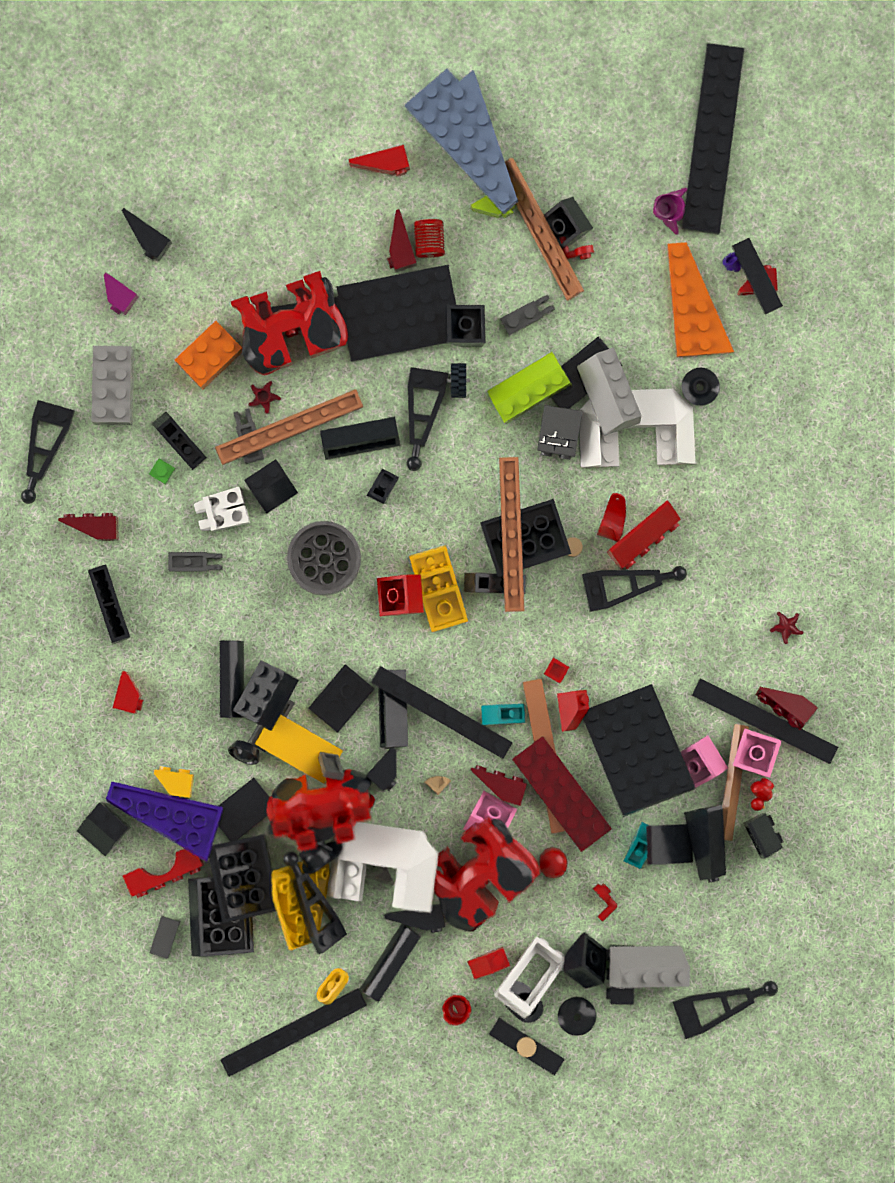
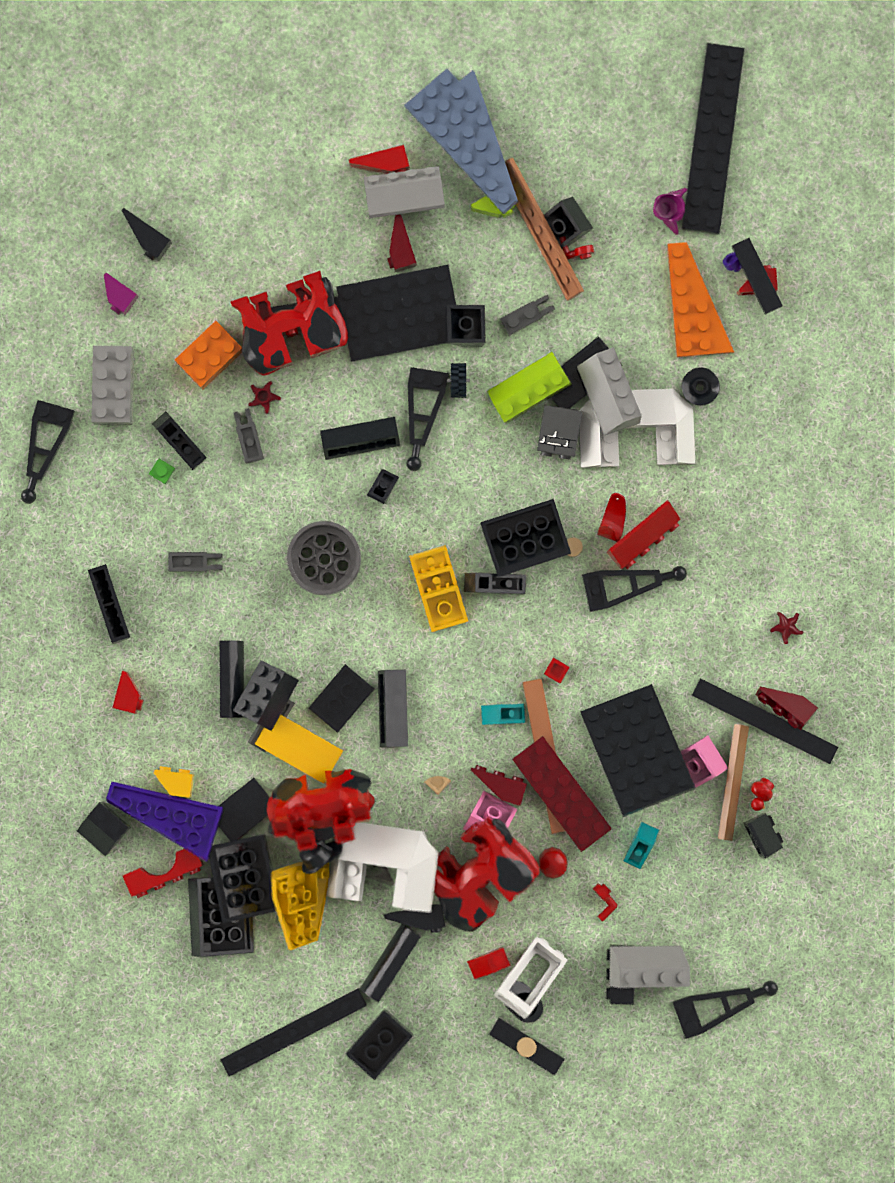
(100, 527): dark red slope -> none
(164, 937): dark grey tile -> none
(217, 513): white hips -> none
(244, 752): black hat -> none
(271, 486): black slope -> none
(289, 427): nougat tile -> none
(331, 765): dark grey tile -> none
(332, 931): black plate -> none
(332, 986): yellow plate -> none
(379, 1044): none -> black brick
(385, 771): black slope -> none
(400, 595): red brick -> none
(404, 192): none -> light grey slope
(437, 223): red piece -> none
(441, 712): black plate -> none
(462, 1006): red hair -> none
(511, 534): nougat tile -> none
(569, 1009): black dish -> none
(572, 708): red slope -> none
(586, 962): black slope -> none
(668, 844): black tile -> none
(707, 841): black slope -> none
(757, 753): bright pink slope -> none

